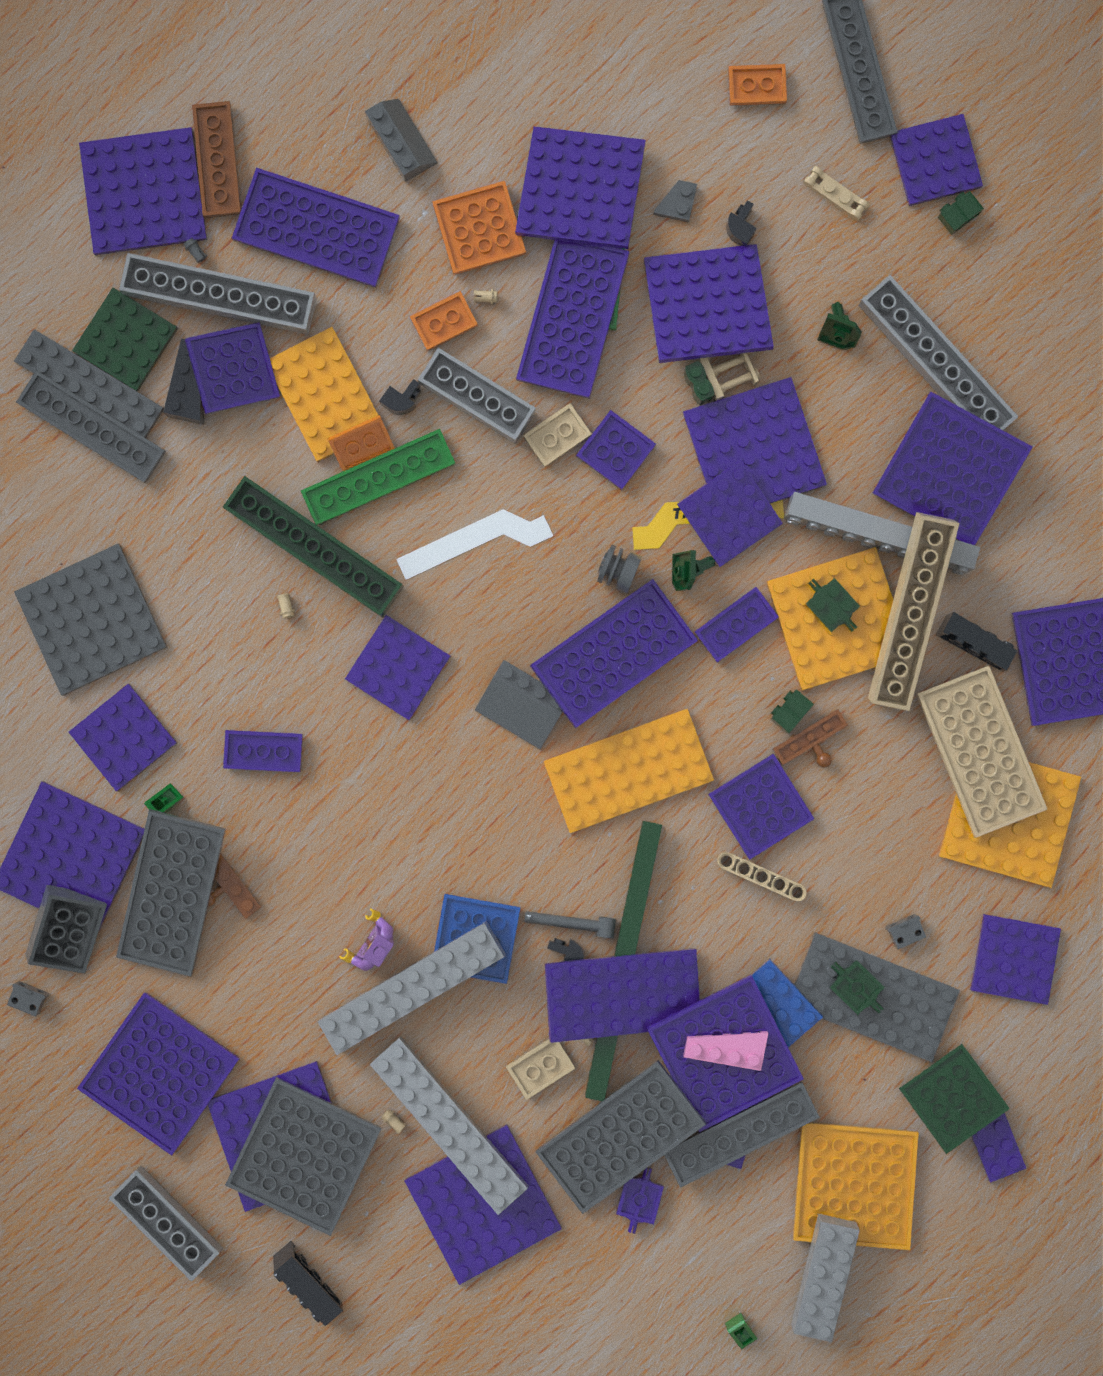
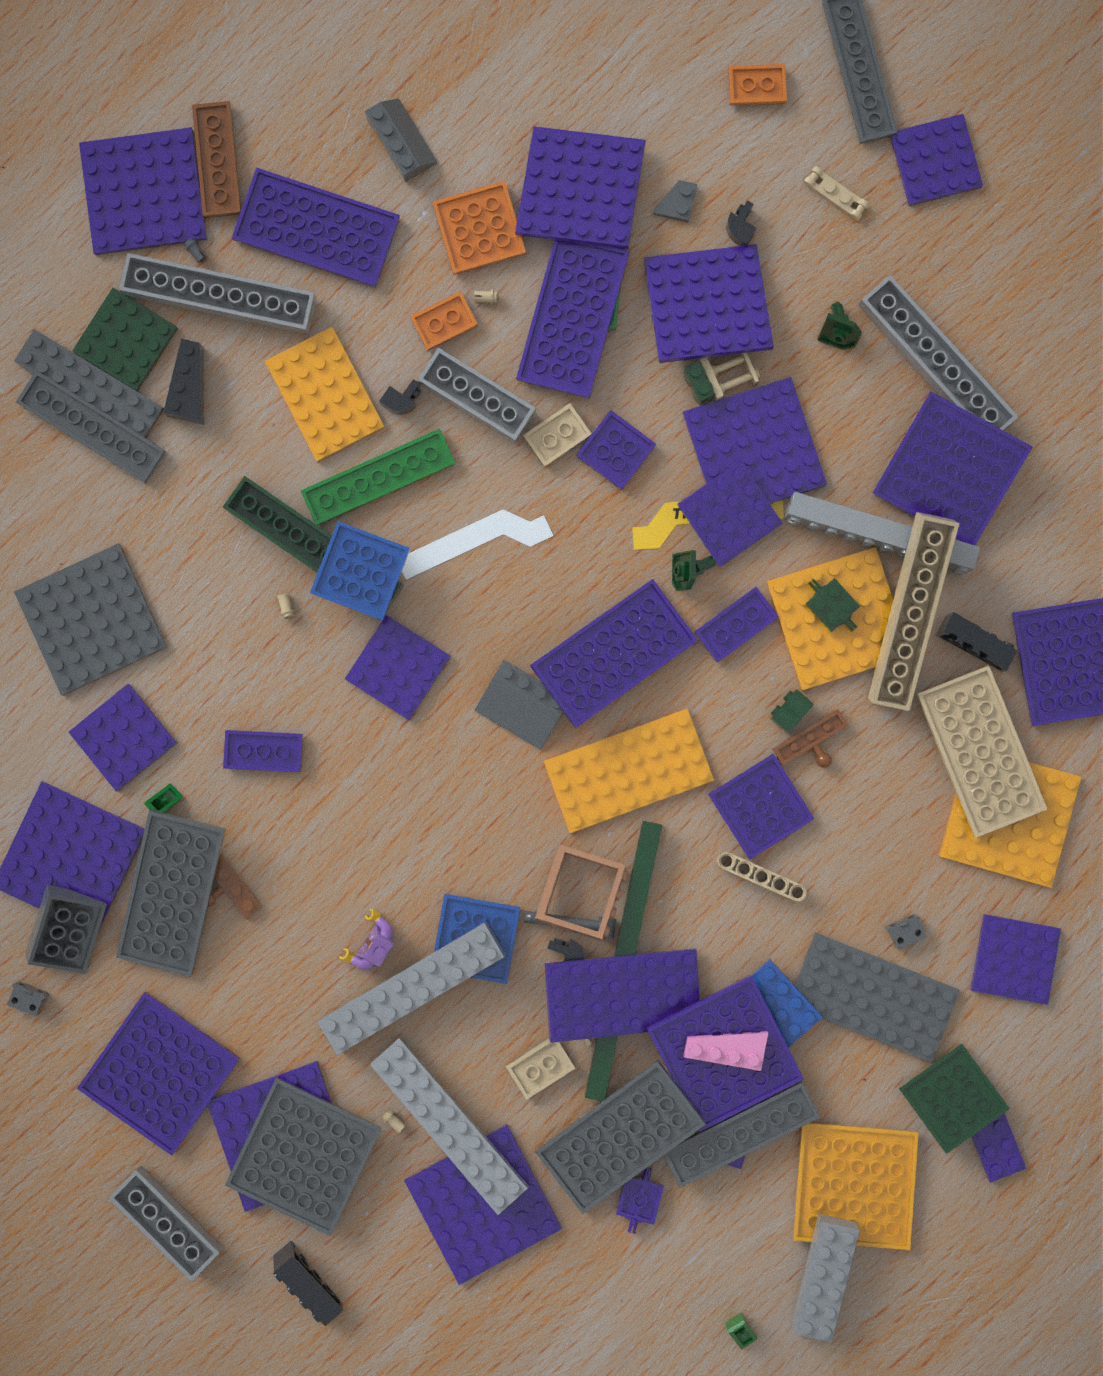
(232, 368): dark purple plate -> none
(360, 570): none -> blue plate
(361, 443): orange plate -> none
(551, 884): none -> nougat window
(619, 568): dark grey wheel -> none
(856, 987): dark green plate -> none
(960, 212): dark green brick -> none

